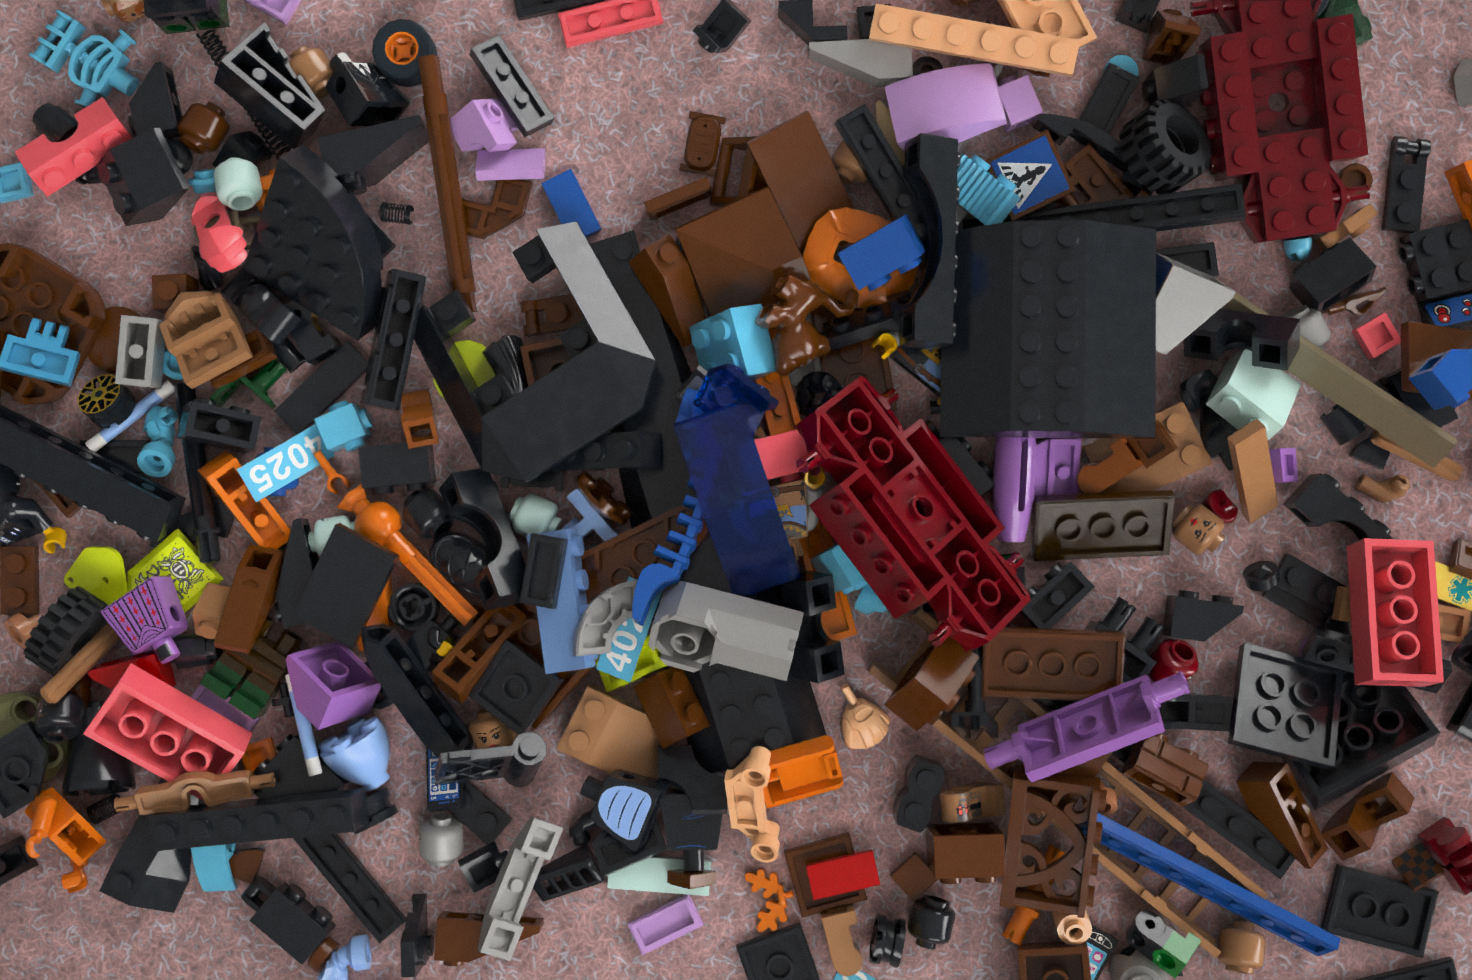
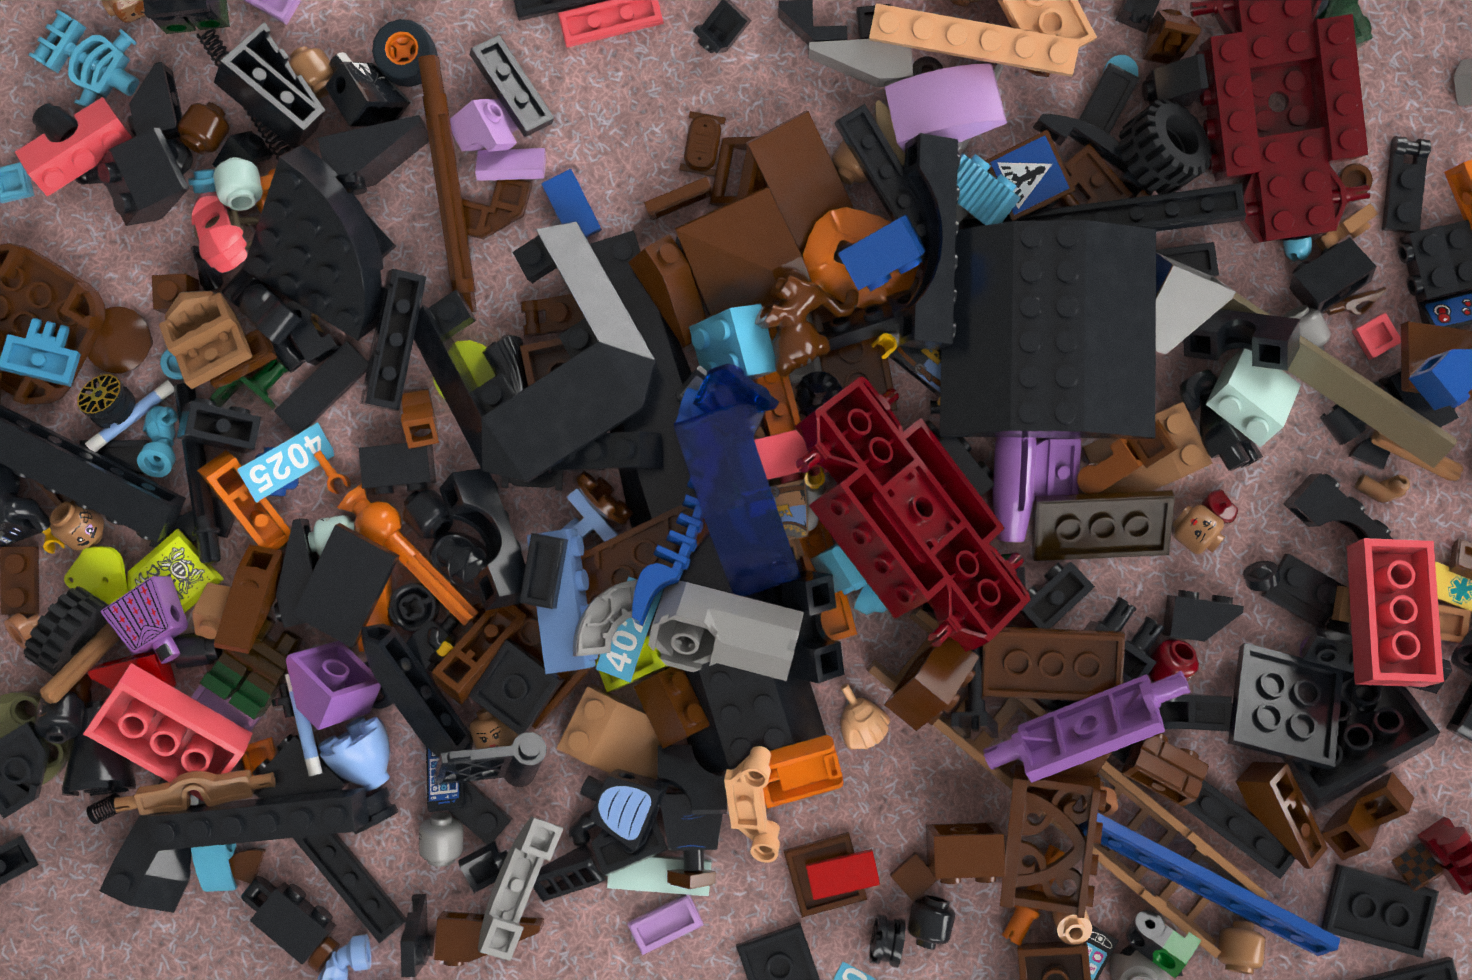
(68, 830): orange torso -> none
(76, 526): none -> medium nougat head
(140, 352): light grey brick -> none
(344, 426): medium azure brick -> none
(383, 214): black piece -> none
(534, 515): light aqua head -> none
(771, 886): orange animal -> none
(843, 951): medium nougat leg -> none
(914, 801): black brick -> none
(972, 802): medium nougat leg -> none
(1018, 102): lavender brick -> none
(1253, 470): medium nougat tile -> none
(1284, 465): medium lavender plate -> none

